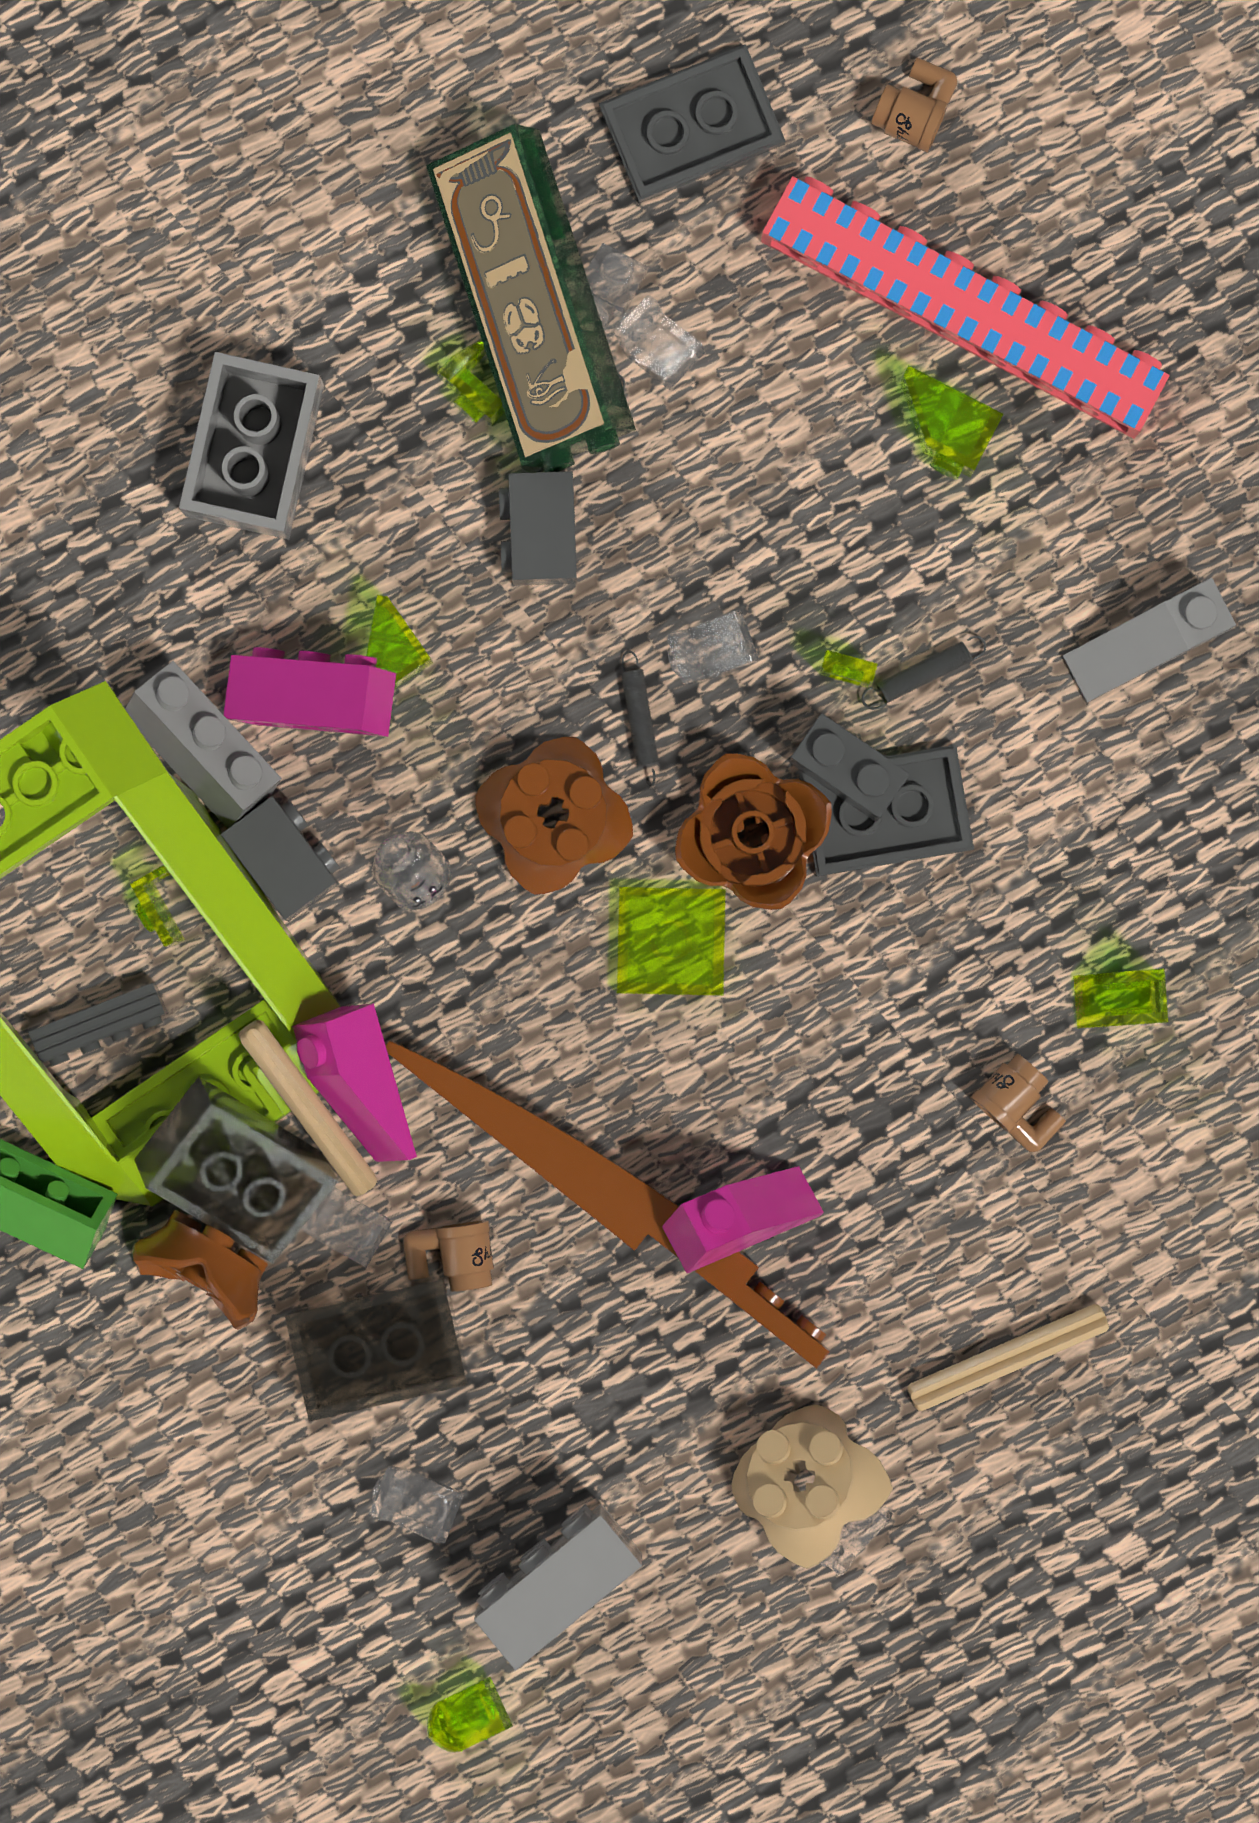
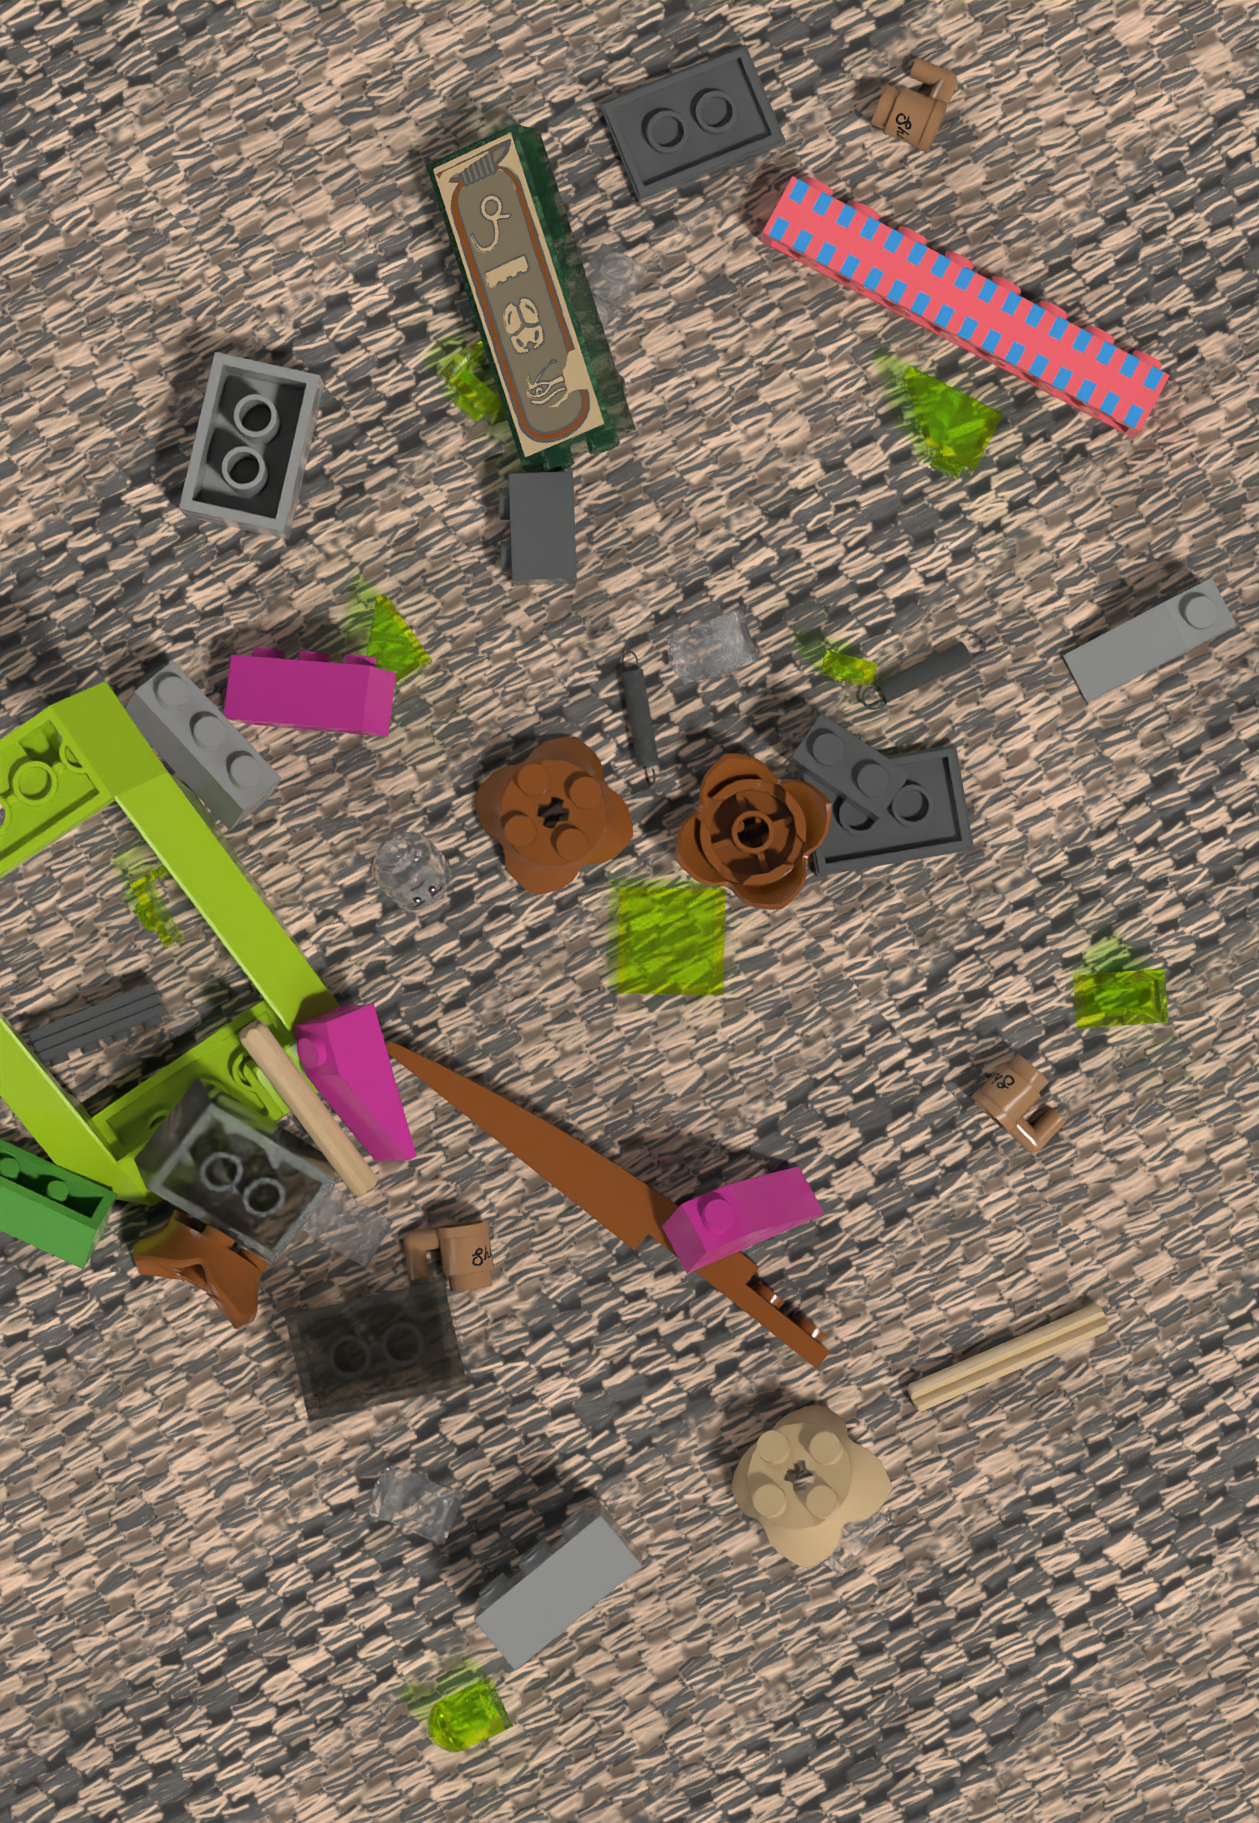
(282, 858): dark grey brick -> none
(657, 342): clear bracket -> none

